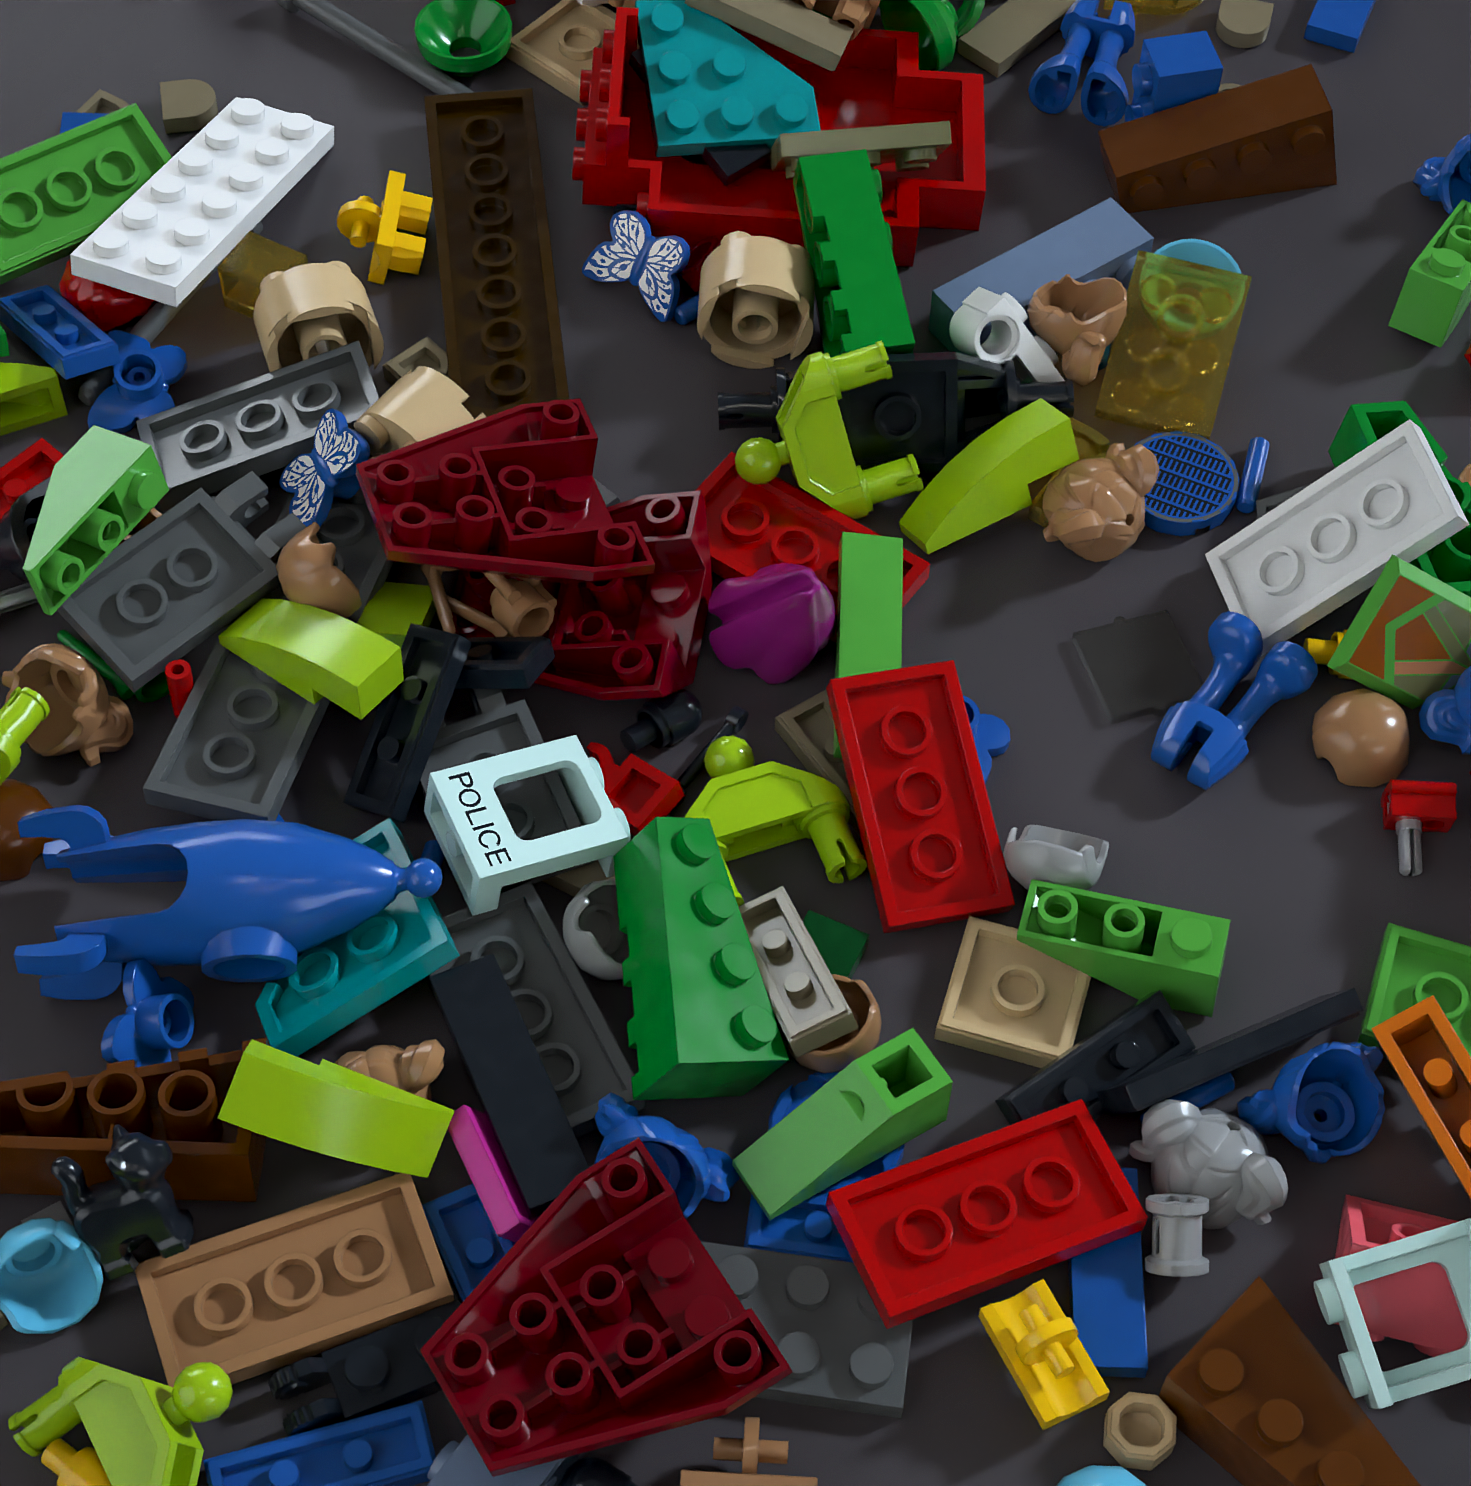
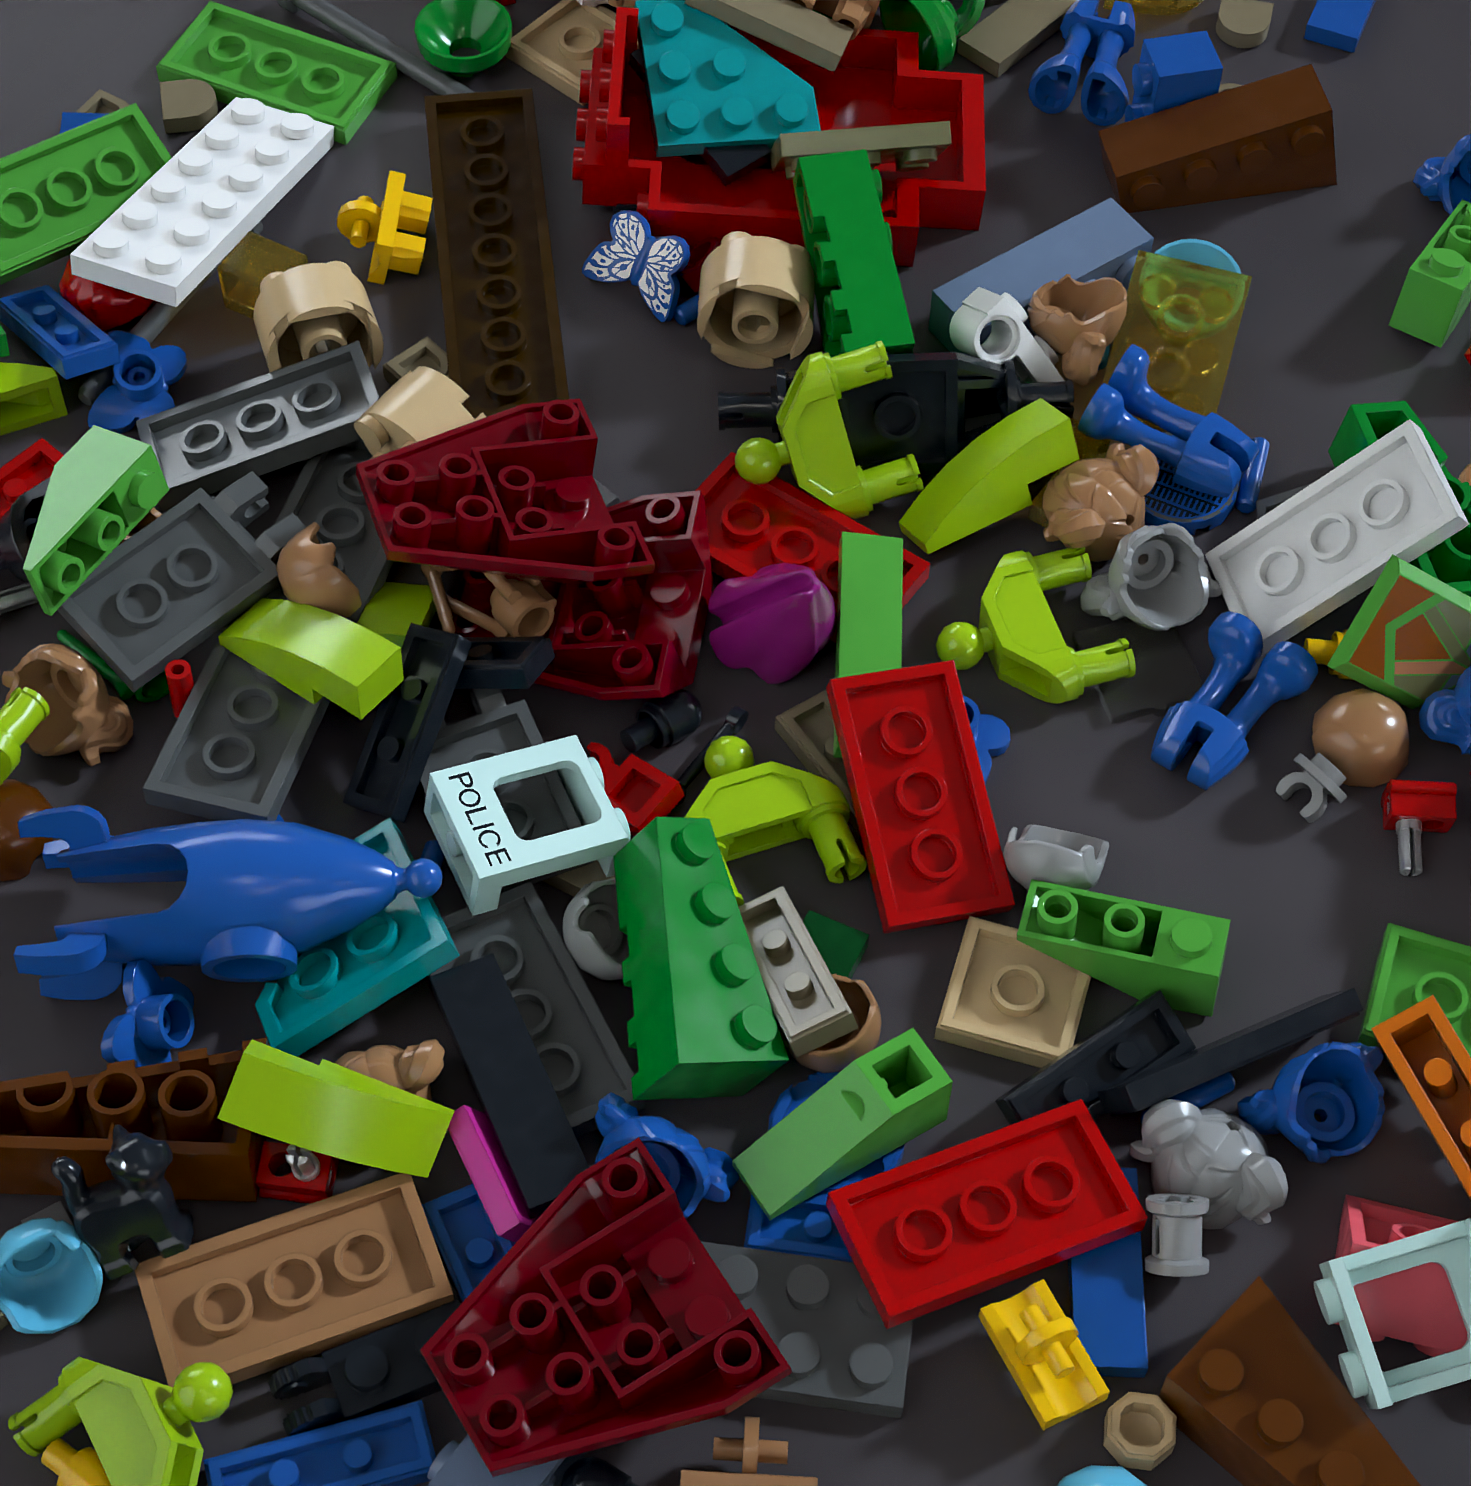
(279, 67): none -> bright green tile
(311, 1174): none -> red piece
(326, 470): blue animal -> none
(1023, 635): none -> lime connector
(1153, 580): none -> light grey hair
(1208, 448): none -> blue piece
(1320, 778): none -> light grey plate

